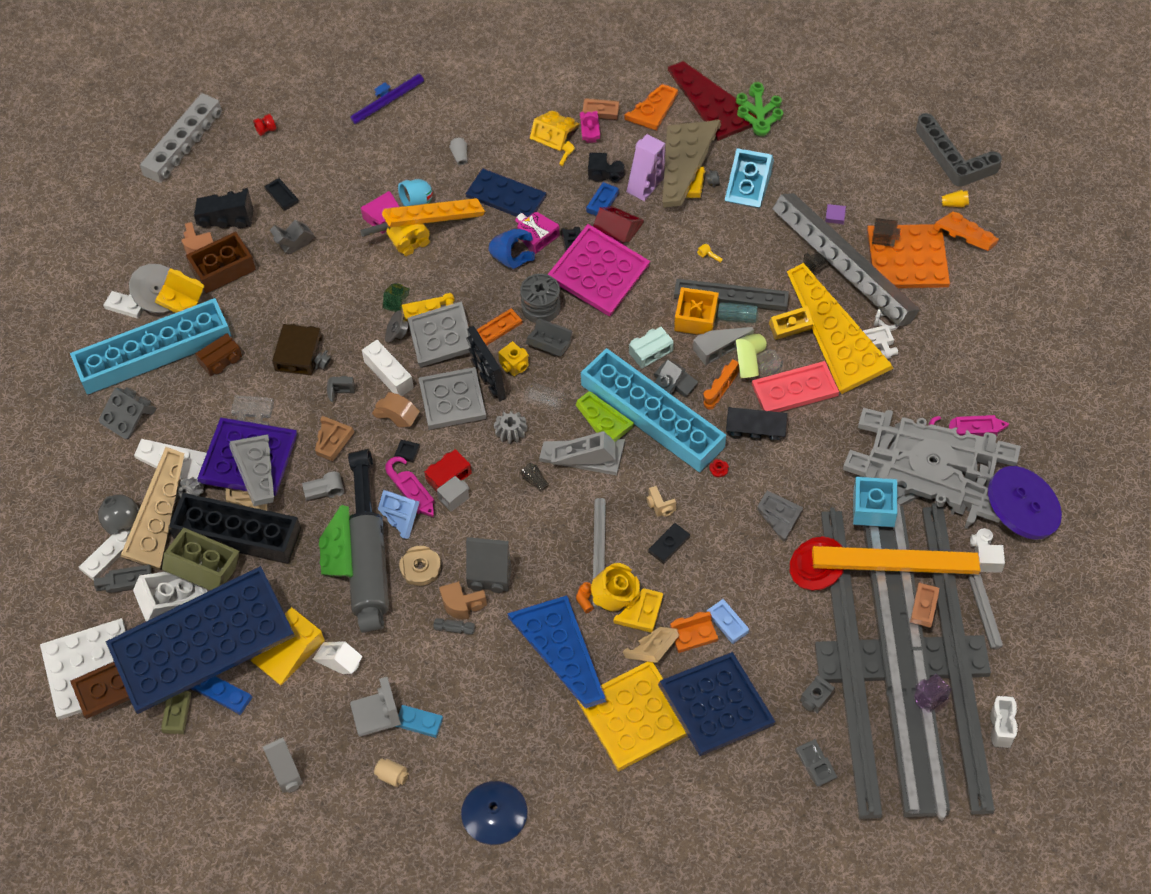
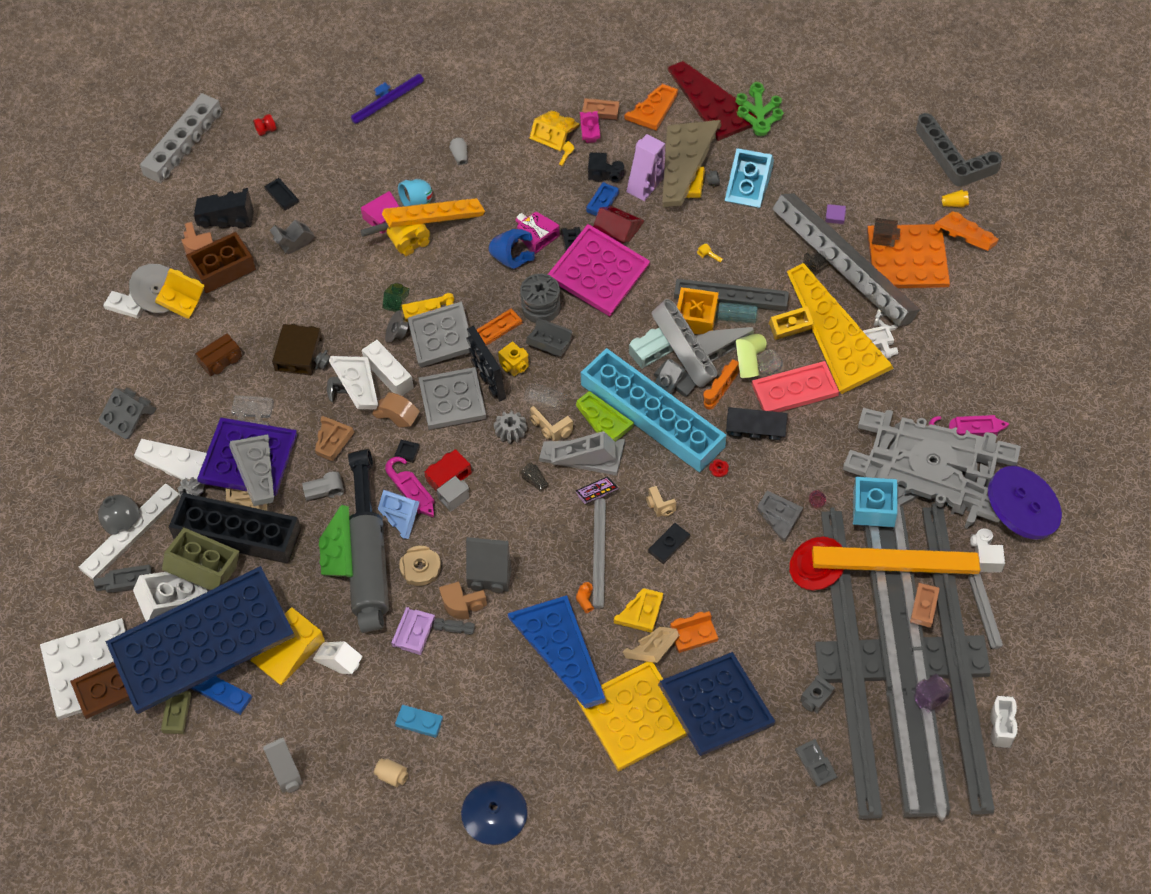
(149, 346): medium azure brick -> none
(151, 525): tan wing -> none
(357, 380): none -> white wing
(375, 711): light grey bracket -> none
(413, 631): none -> lavender plate
(505, 194): dark blue plate -> none
(560, 430): none -> tan bracket
(596, 489): none -> piece
(614, 587): yellow brick -> none
(684, 343): none -> light grey beam
(728, 621): light blue plate -> none
(817, 502): none -> clear pink hinge

